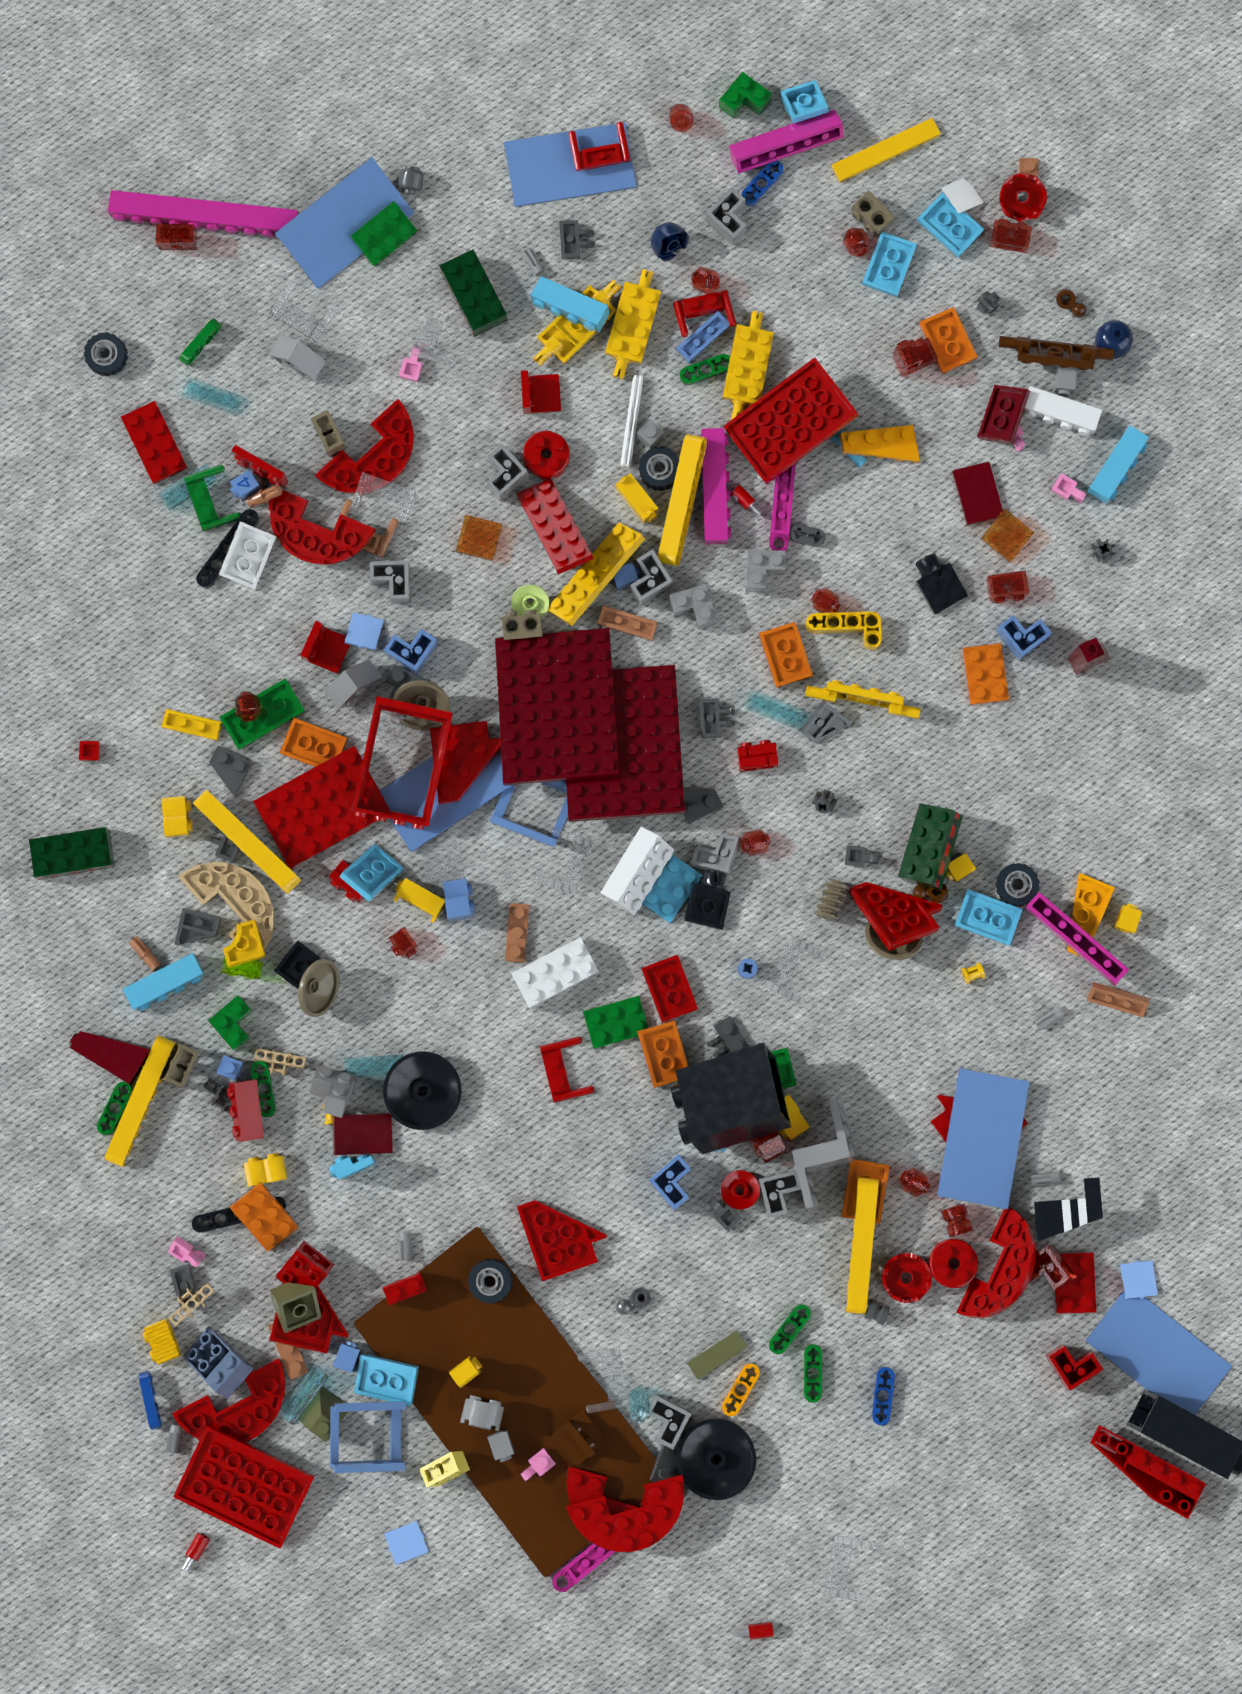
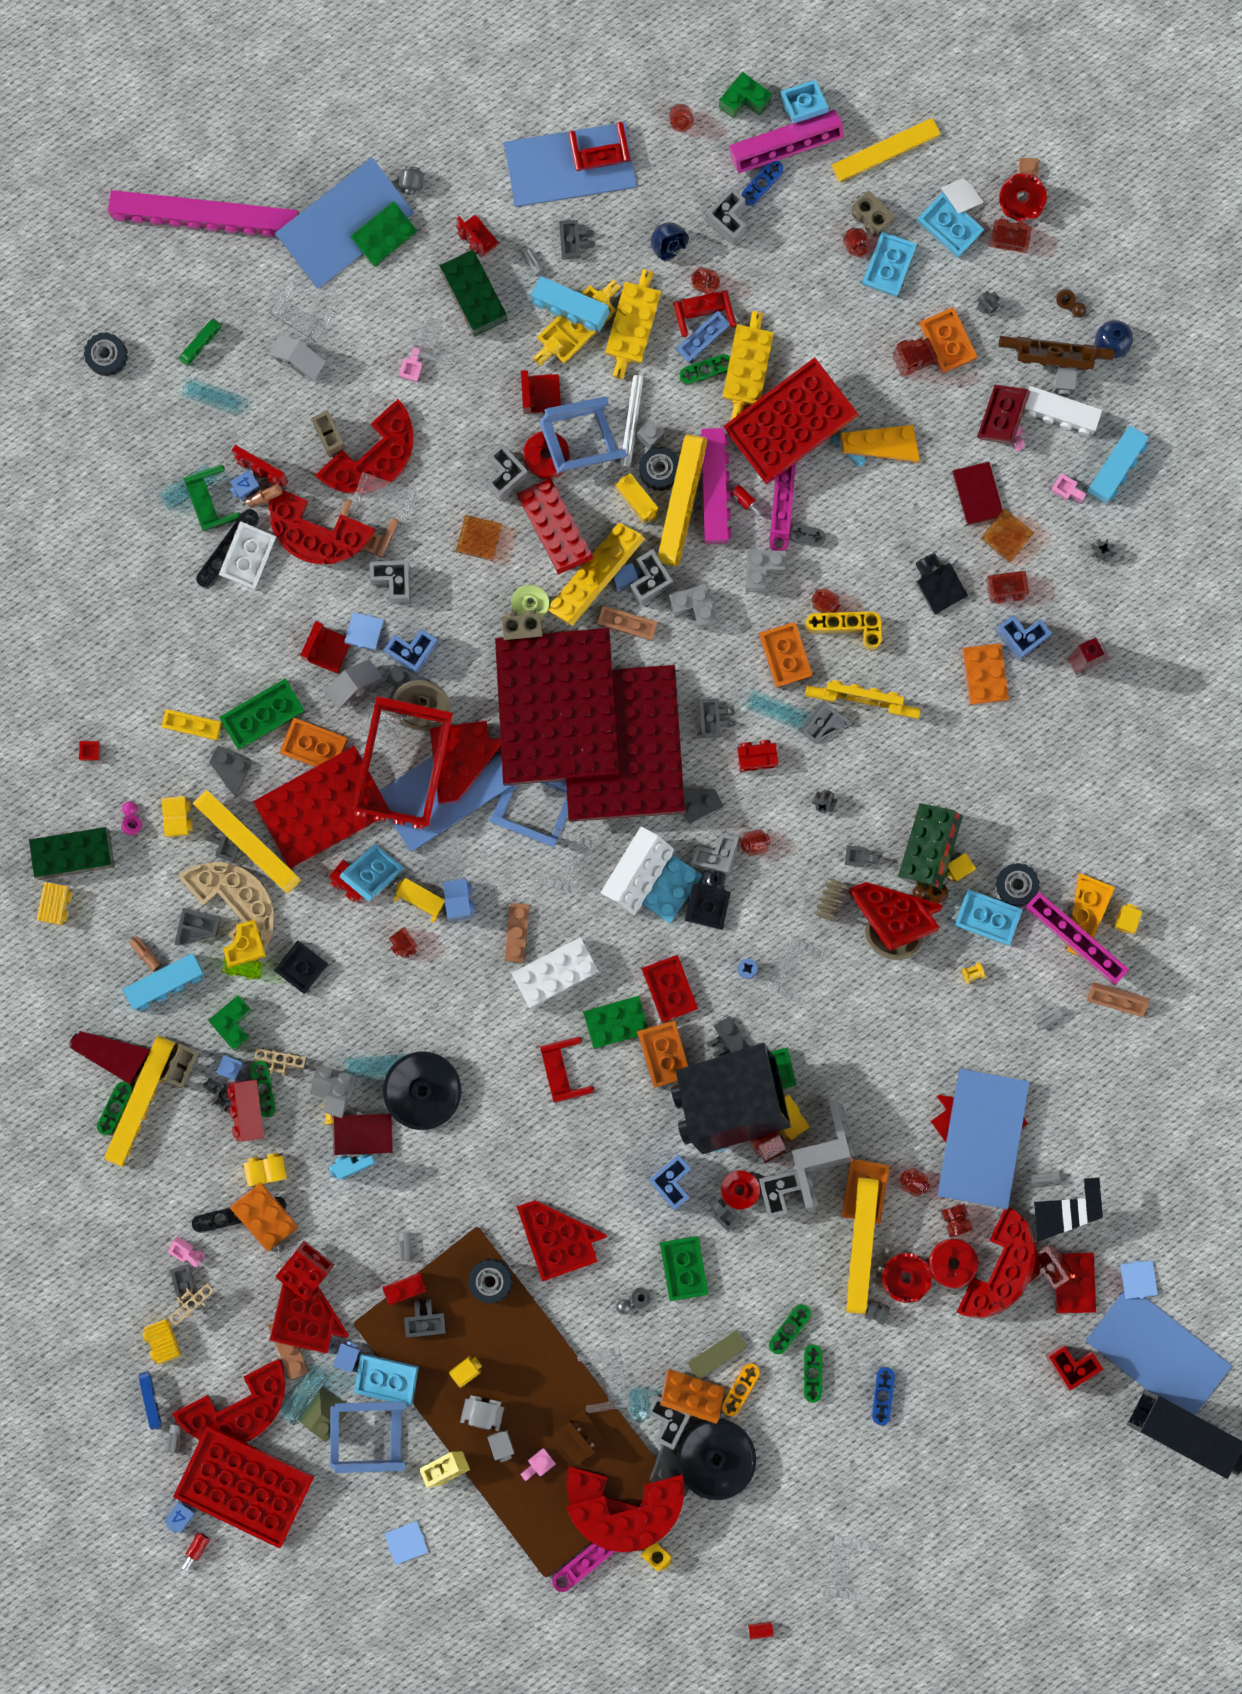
(54, 904): none -> yellow brick
(130, 809): none -> dark pink plate
(154, 442): red plate -> none
(176, 236): clear red brick -> none
(179, 1517): none -> medium blue brick
(218, 1363): sand blue slope -> none
(247, 706): clear red head -> none
(295, 1305): olive slope -> none
(318, 988): dark tan dish -> none
(424, 1324): none -> dark grey hinge
(476, 234): none -> red bracket
(576, 410): none -> medium blue piece
(657, 1547): none -> yellow brick
(684, 1268): none -> green plate
(692, 1396): none -> orange plate
(1150, 1473): red wedge -> none

